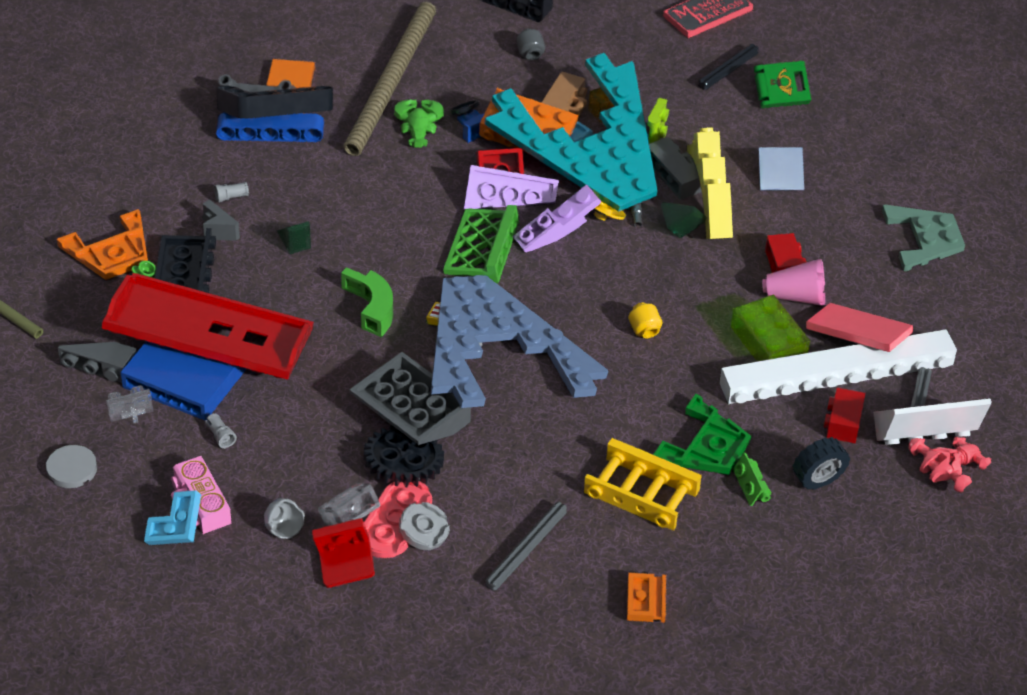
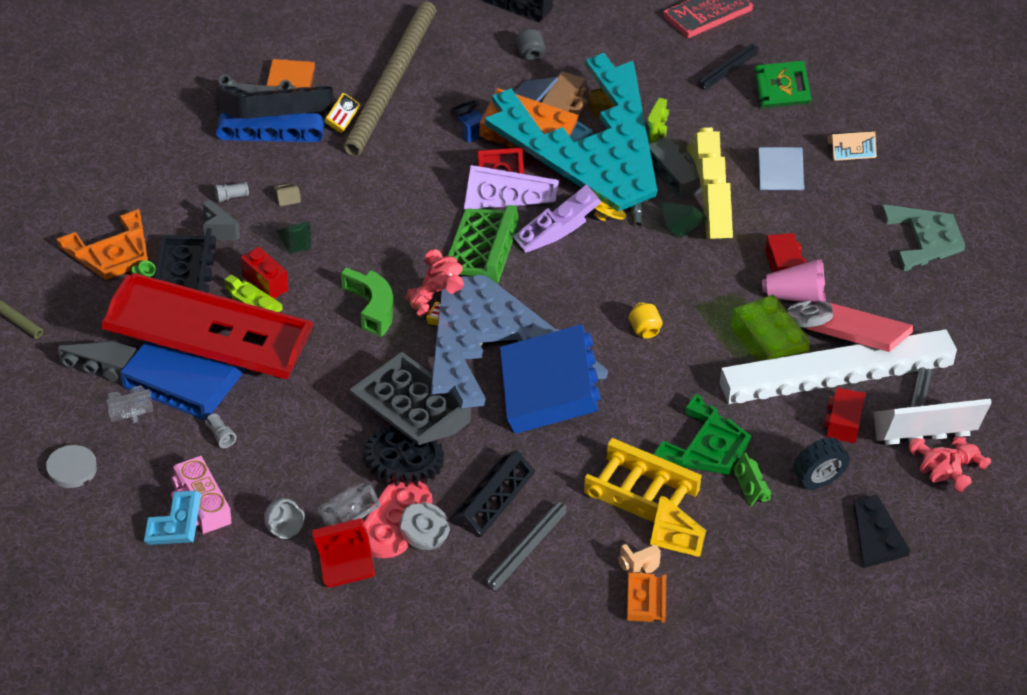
(250, 294): none -> lime hinge
(264, 272): none -> red piece
(287, 194): none -> dark tan slope
(342, 113): none -> slope
(418, 120): bright green animal -> none
(439, 276): none -> coral piece
(485, 489): none -> black fence
(536, 88): none -> sand blue piece
(549, 378): none -> blue brick
(639, 562): none -> light nougat bracket
(676, 530): none -> yellow wing
(810, 314): none -> light grey tile
(853, 145): none -> panel
(877, 532): none -> black wing

